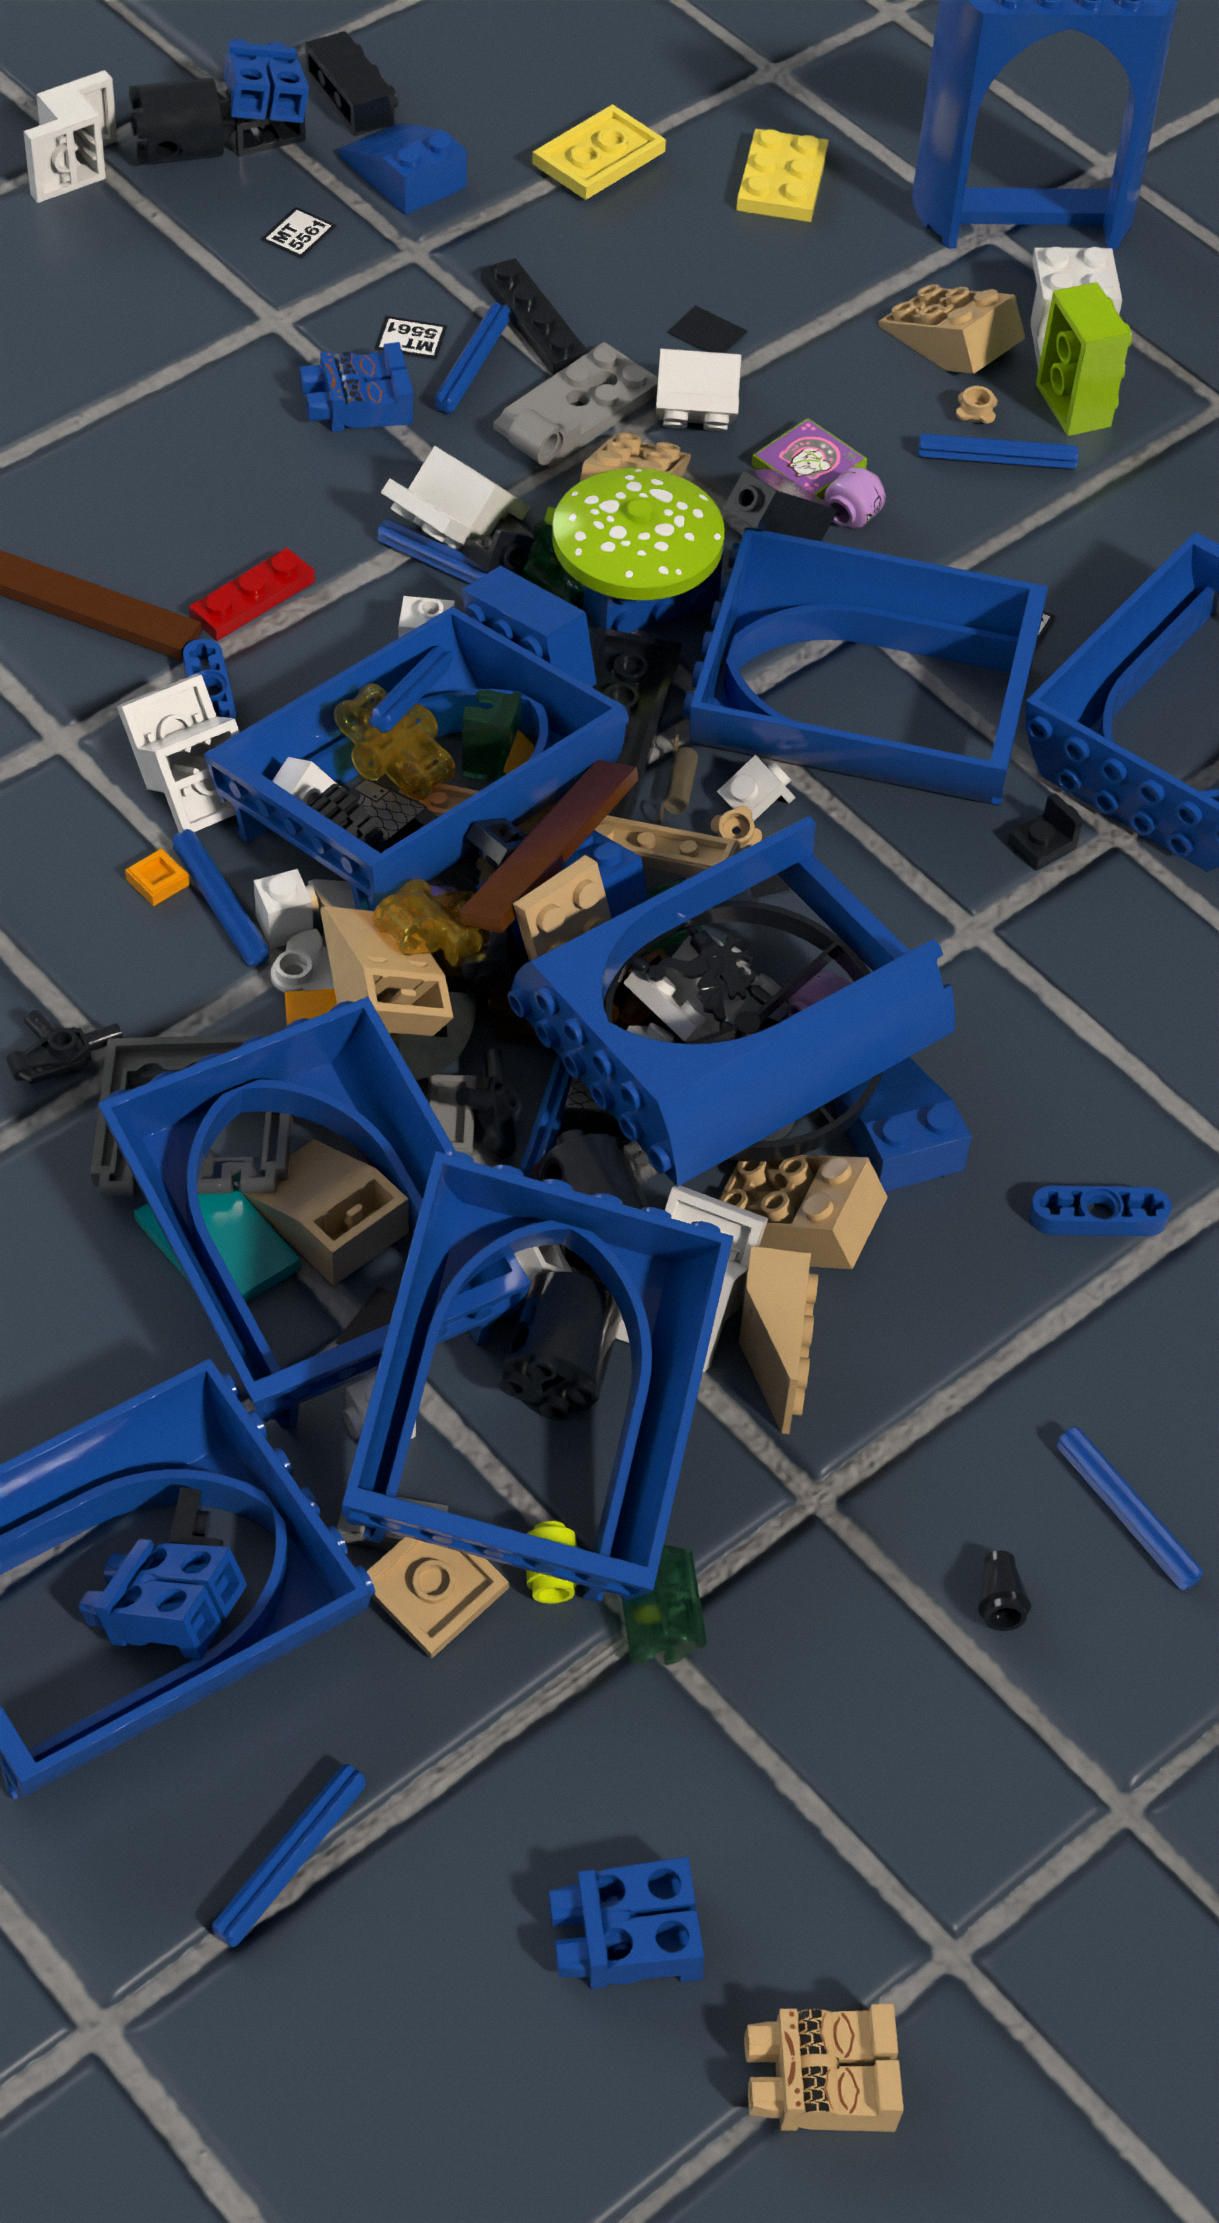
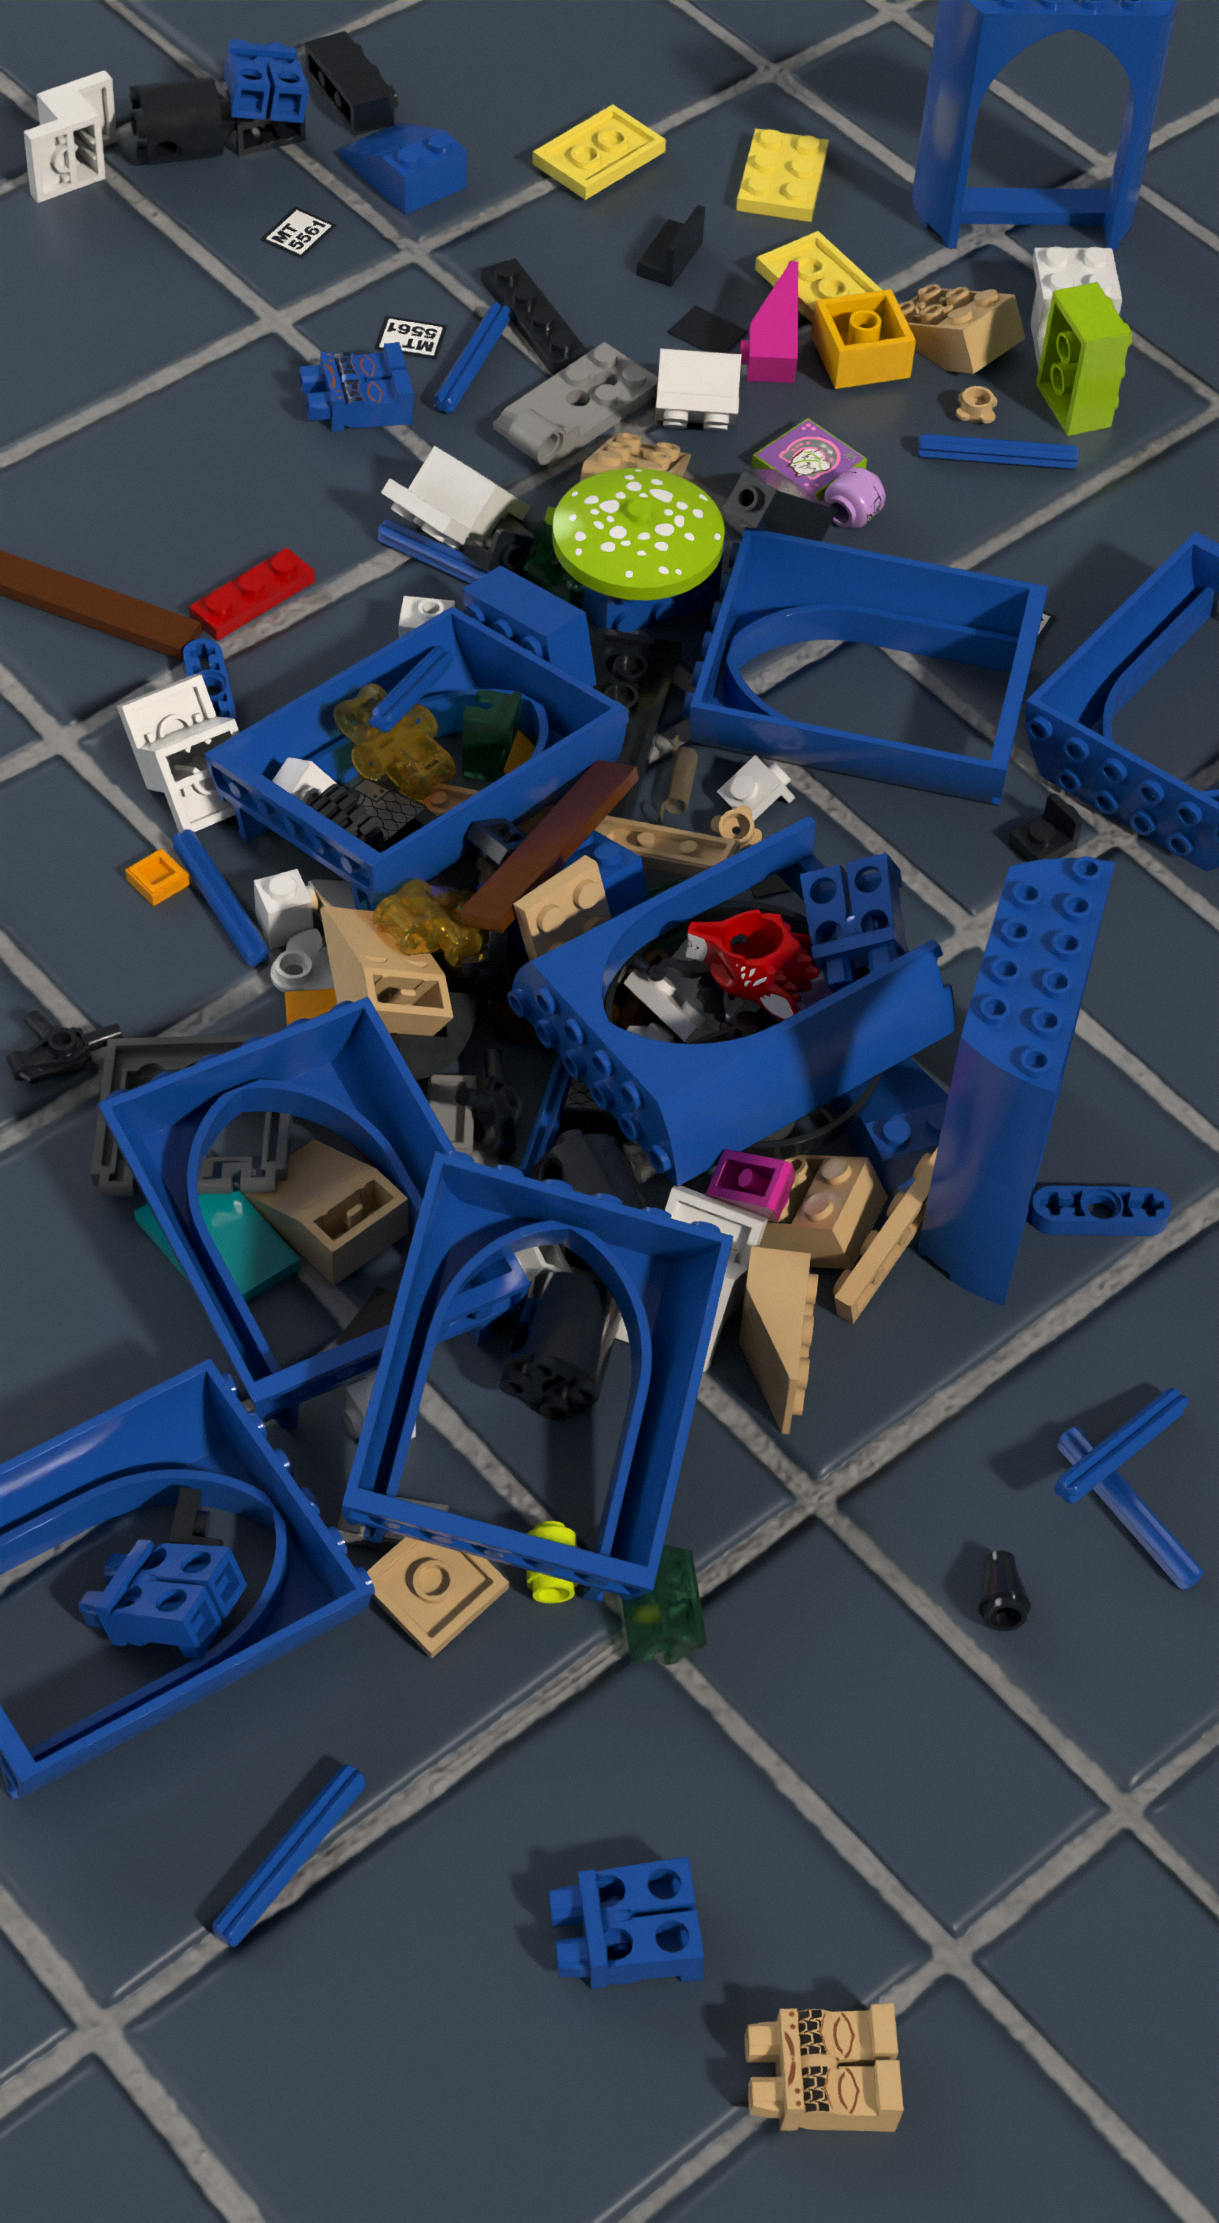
(672, 249): none -> black panel
(753, 1183): none -> dark pink slope
(763, 969): none -> red piece
(773, 333): none -> dark pink slope
(821, 271): none -> light yellow plate
(854, 918): none -> blue hips
(863, 339): none -> yellow brick
(885, 1247): none -> tan plate
(1011, 1068): none -> blue panel
(1120, 1445): none -> blue axle

